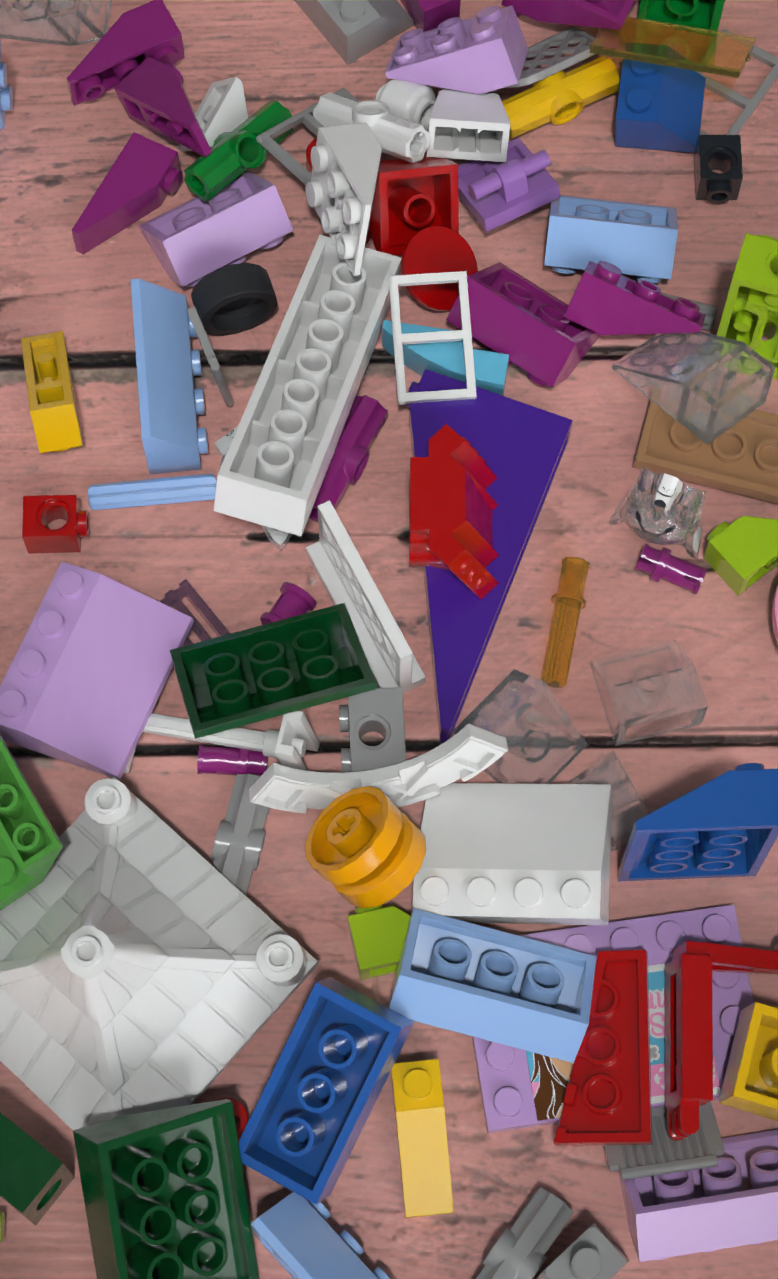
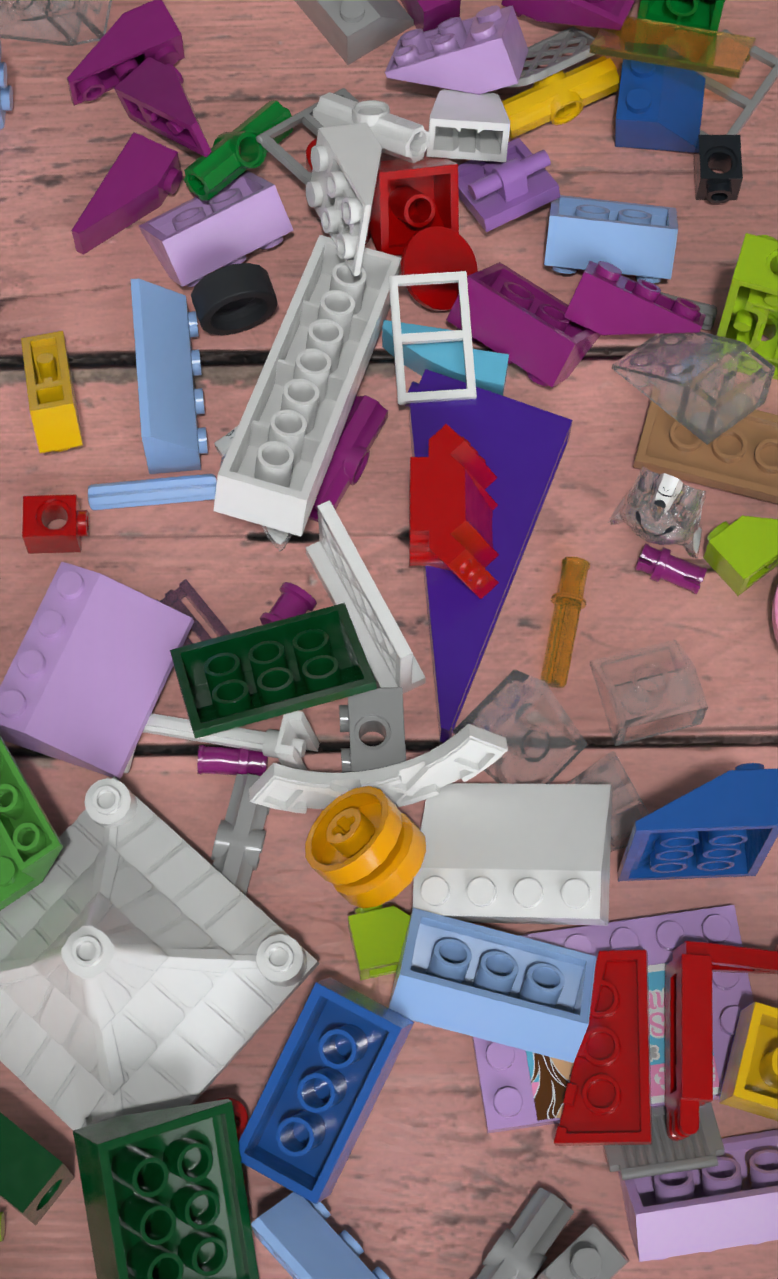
(210, 355): light grey window -> none
(221, 109): white slope -> none
(408, 100): white head -> none
(422, 1138): yellow slope -> none

